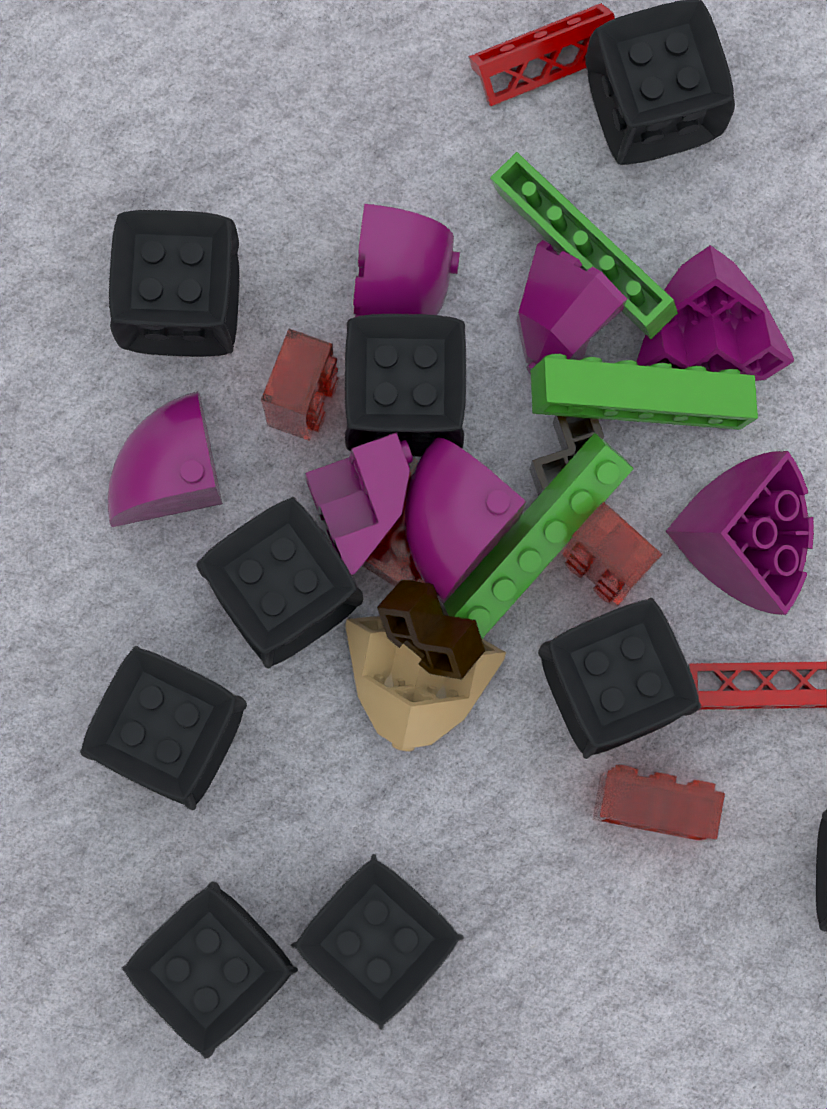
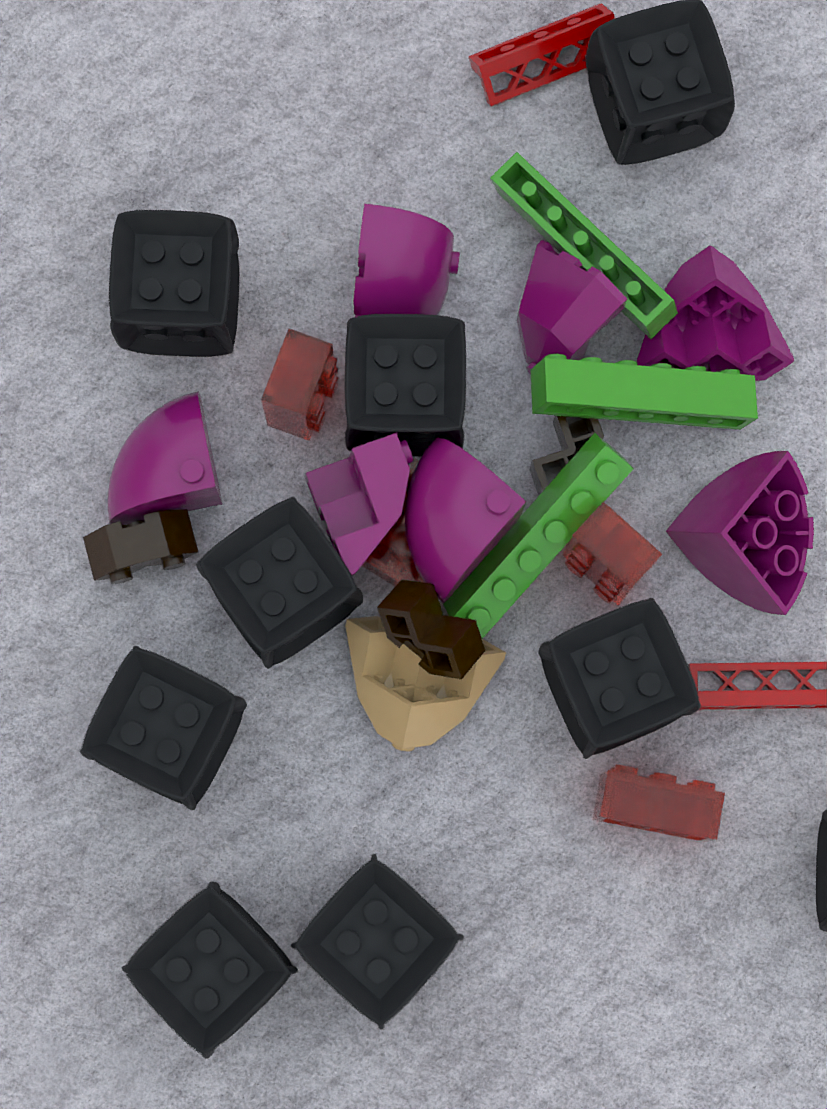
(159, 539): none -> dark brown brick

